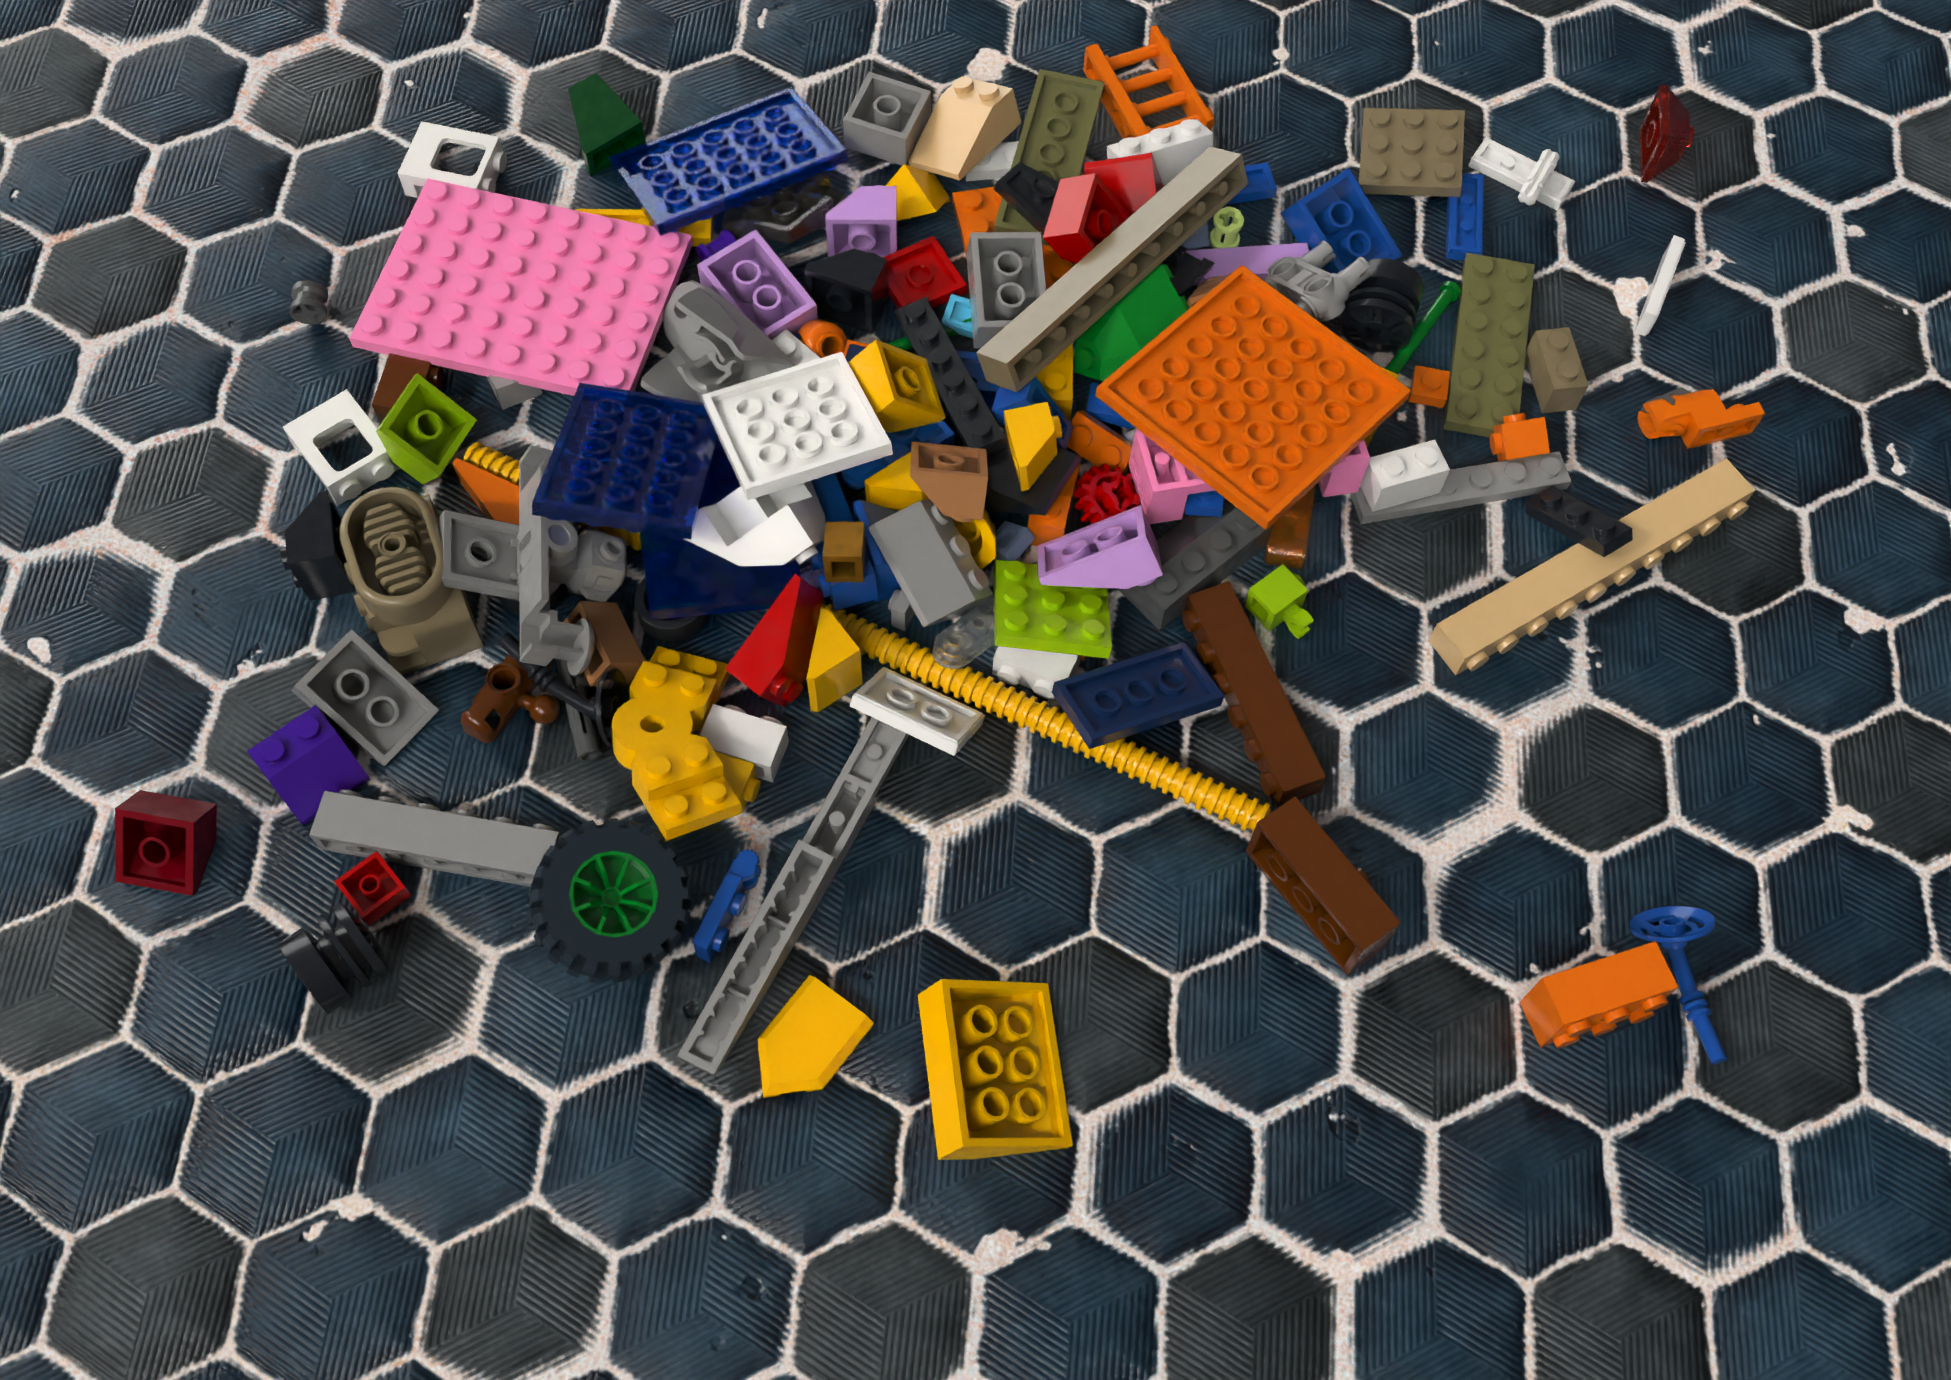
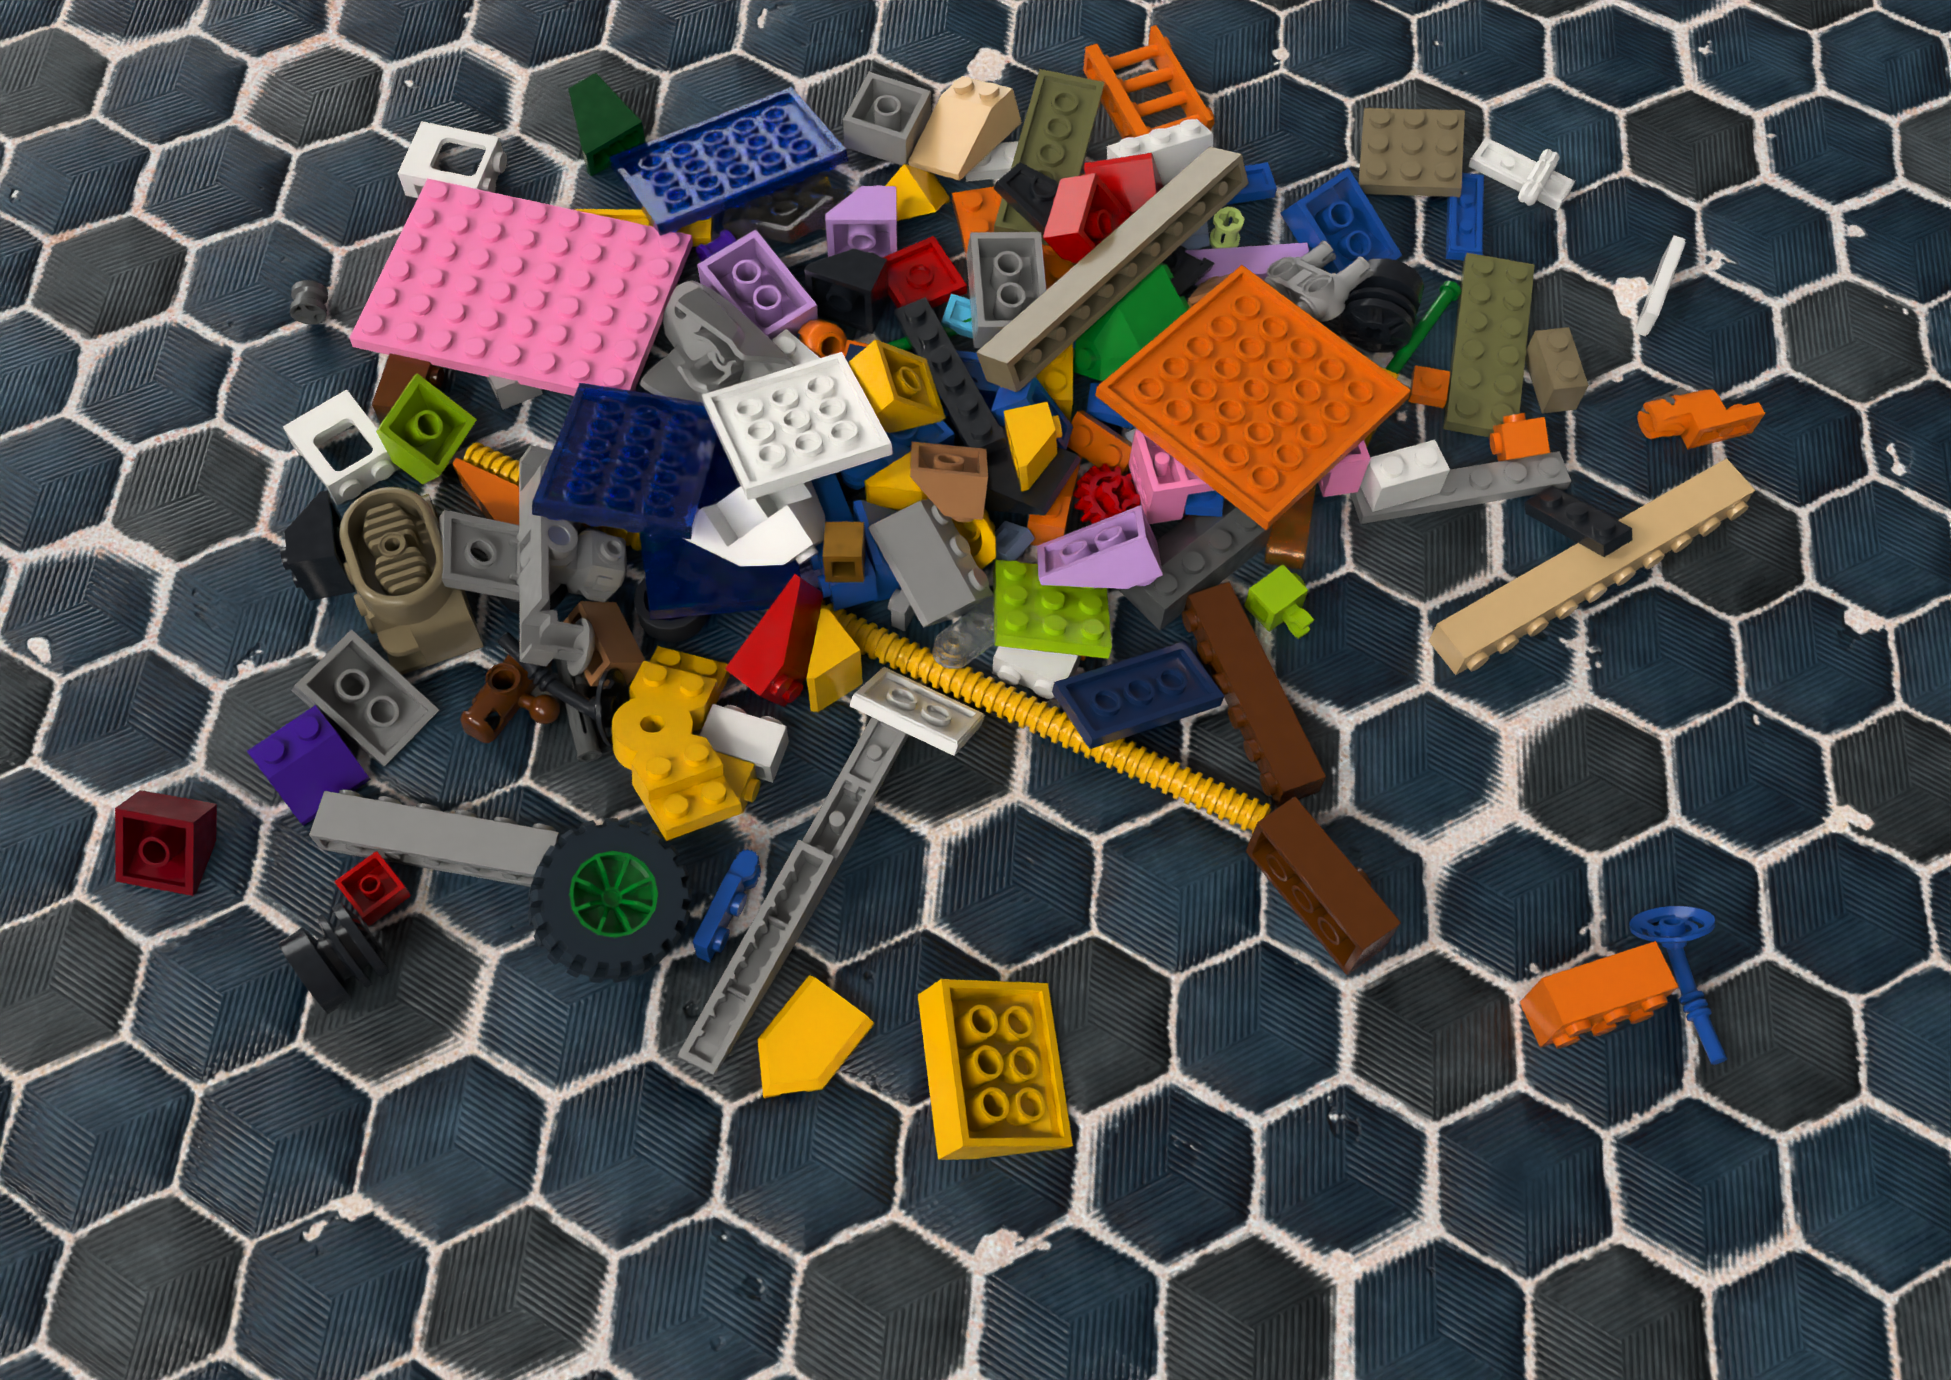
(1663, 134): clear red slope -> none

